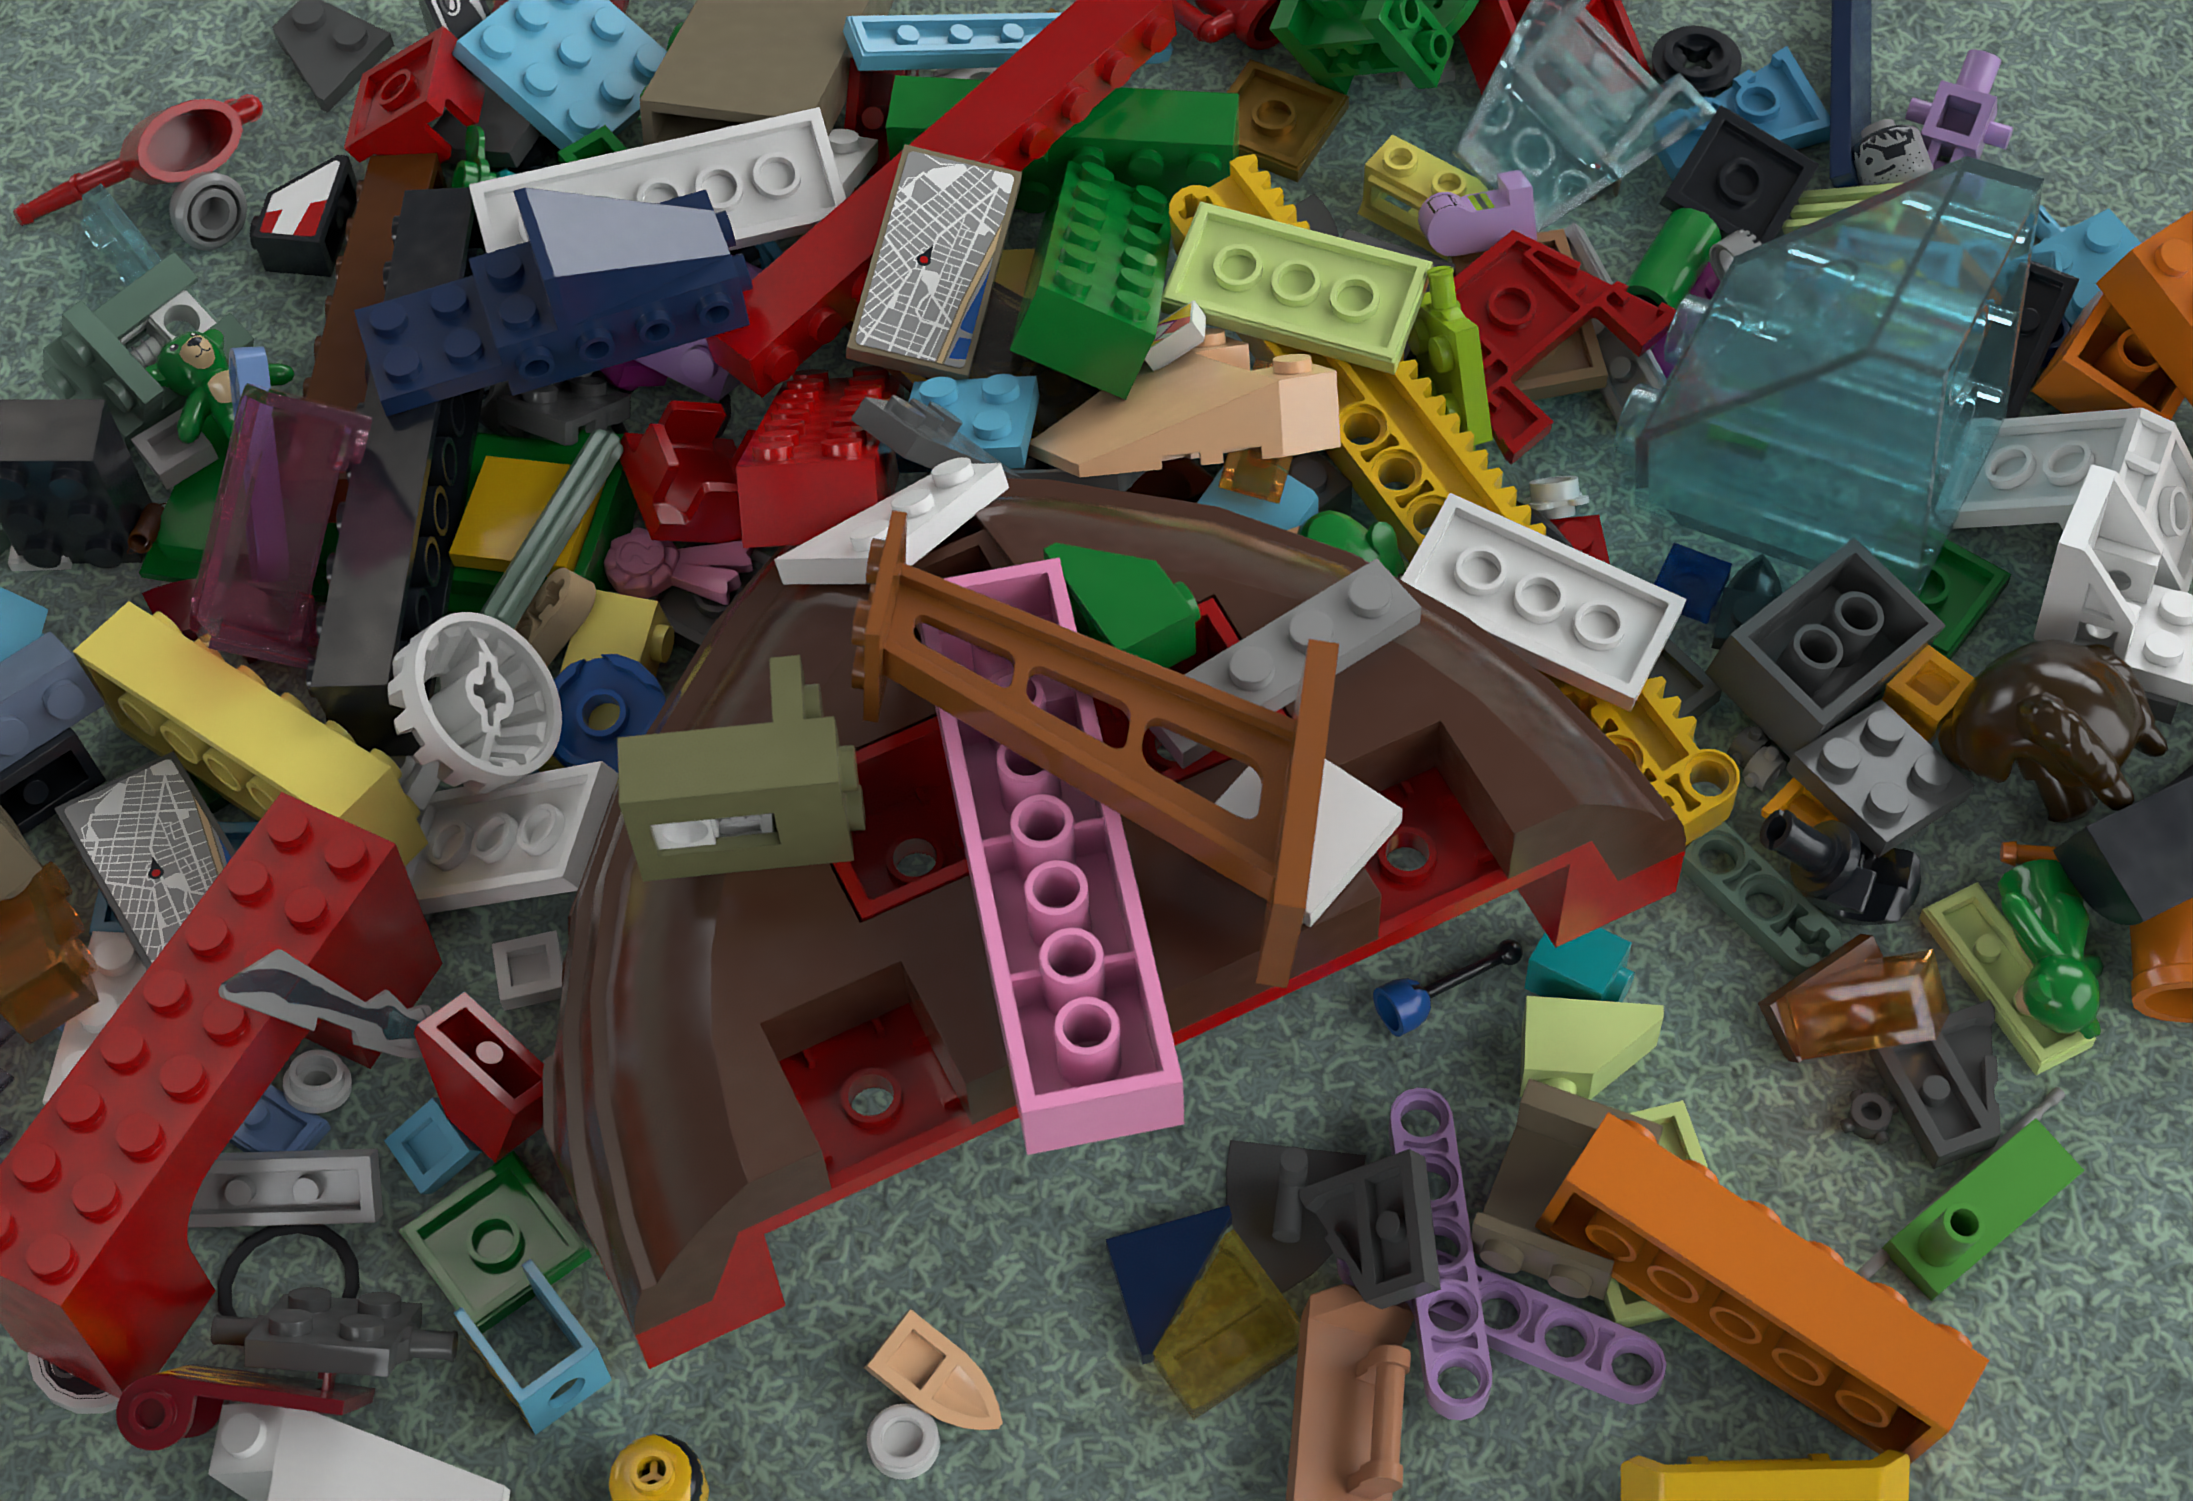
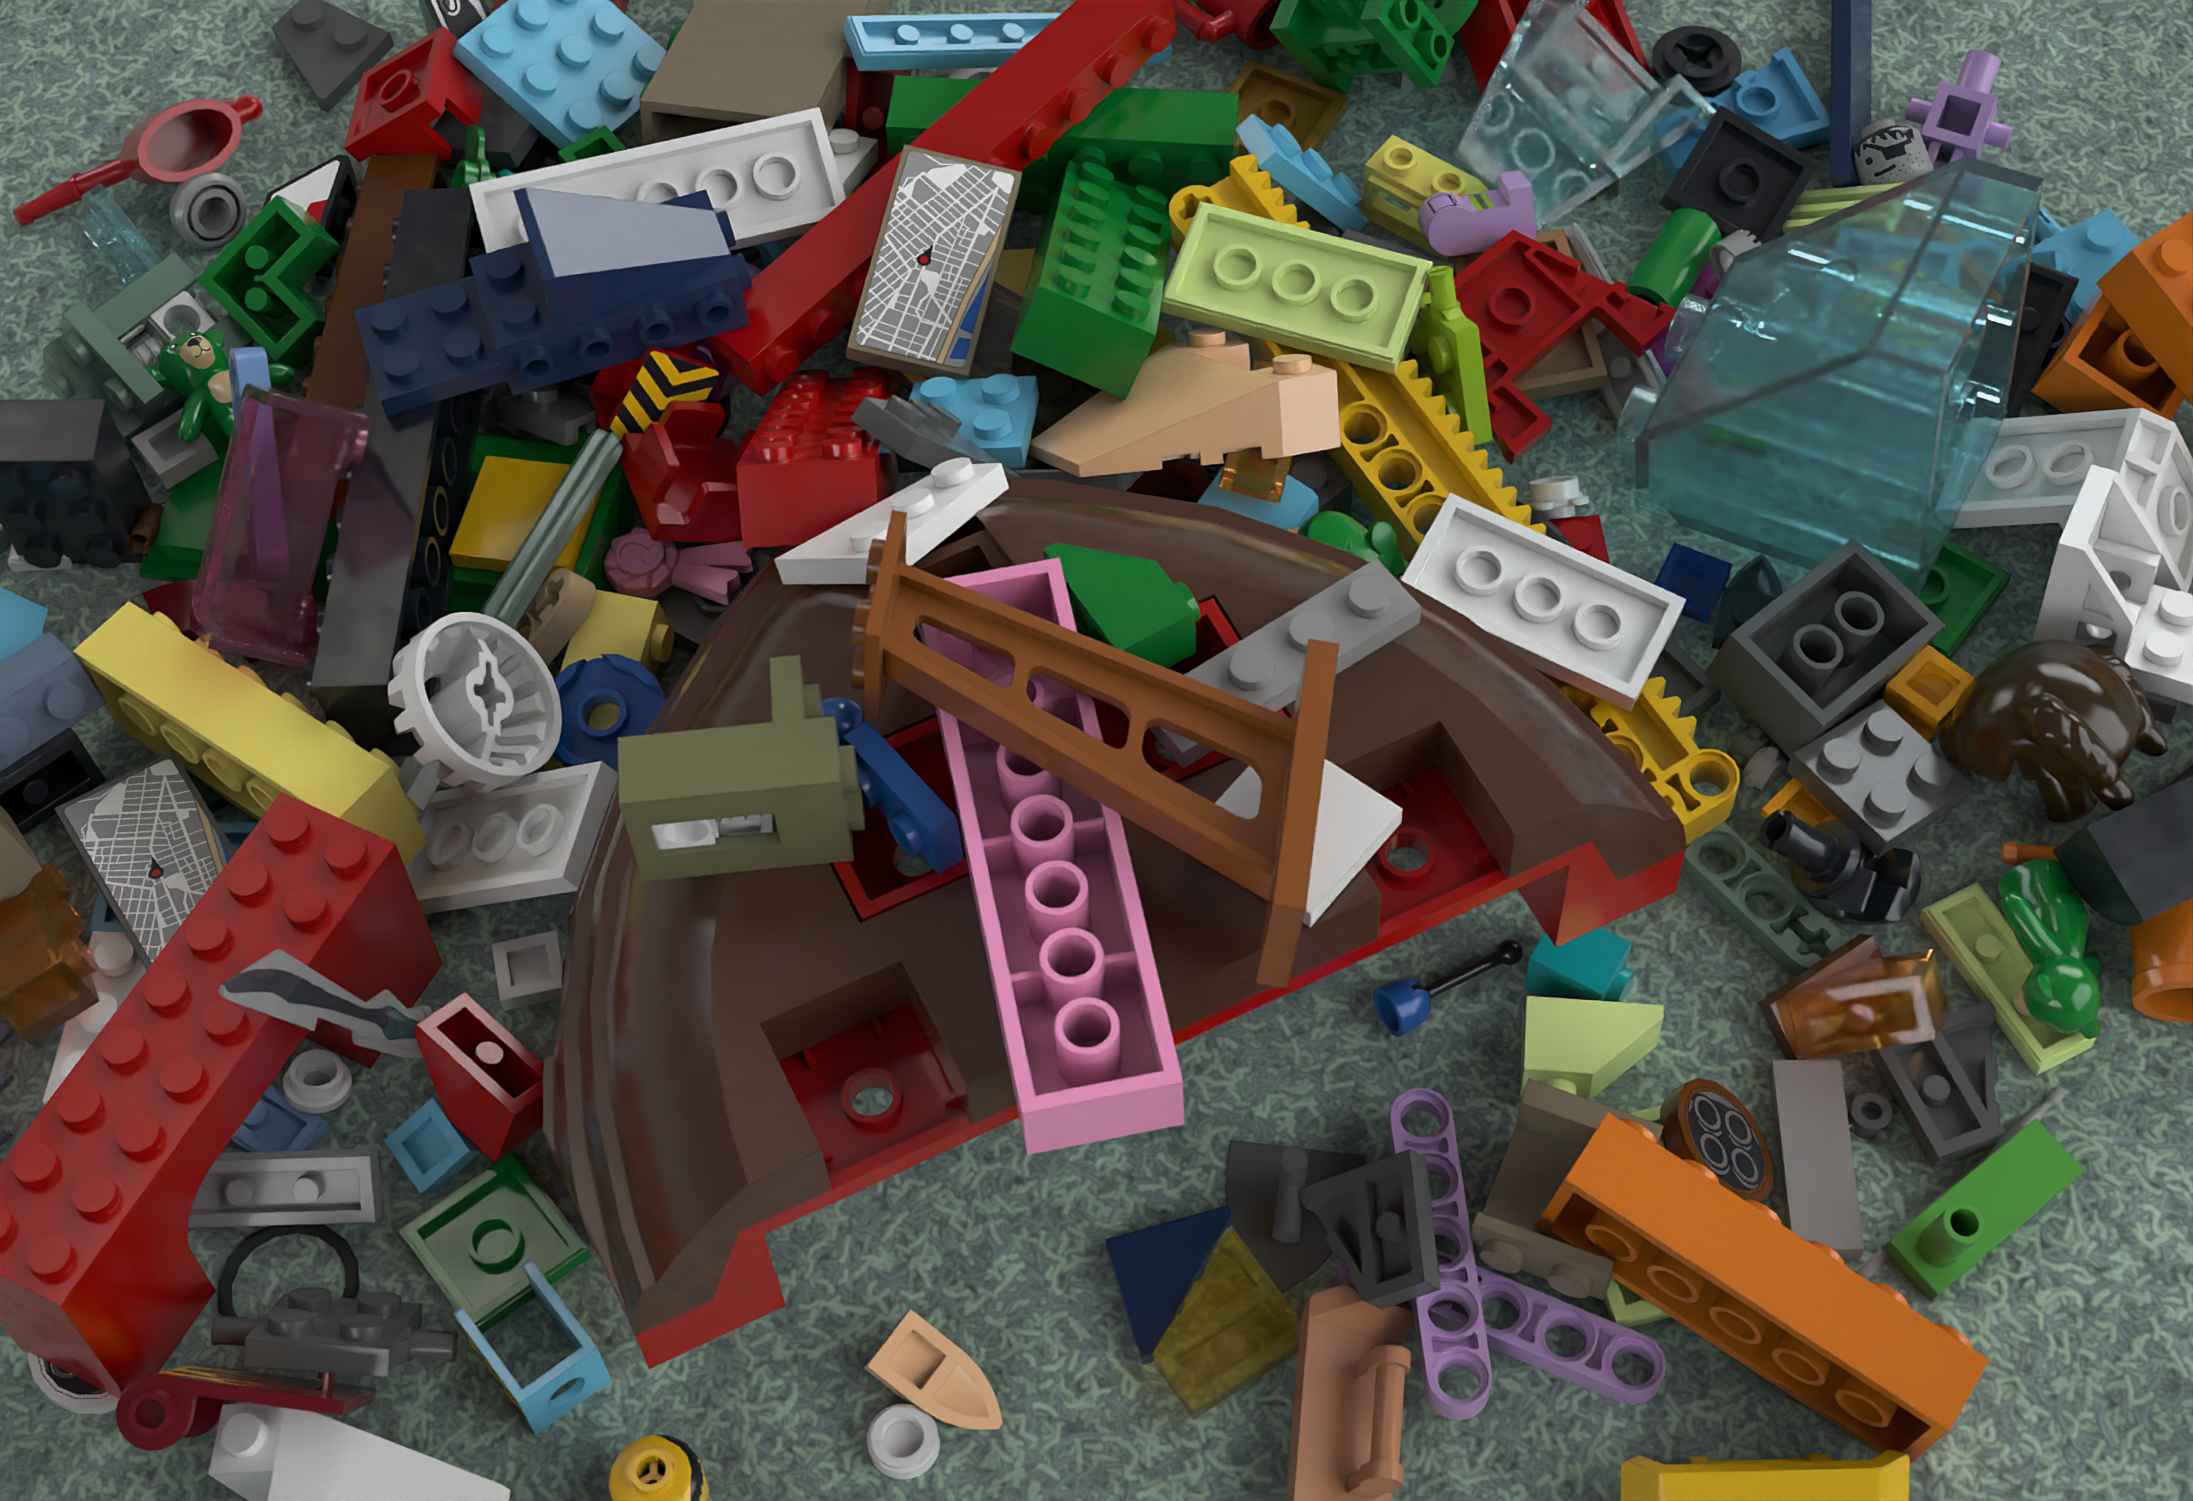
(263, 280): none -> green brick
(638, 390): none -> piece
(913, 810): none -> blue plate
(1177, 335): white tile -> none
(1304, 173): none -> medium azure plate
(1719, 1132): none -> tile
(1816, 1154): none -> light grey tile

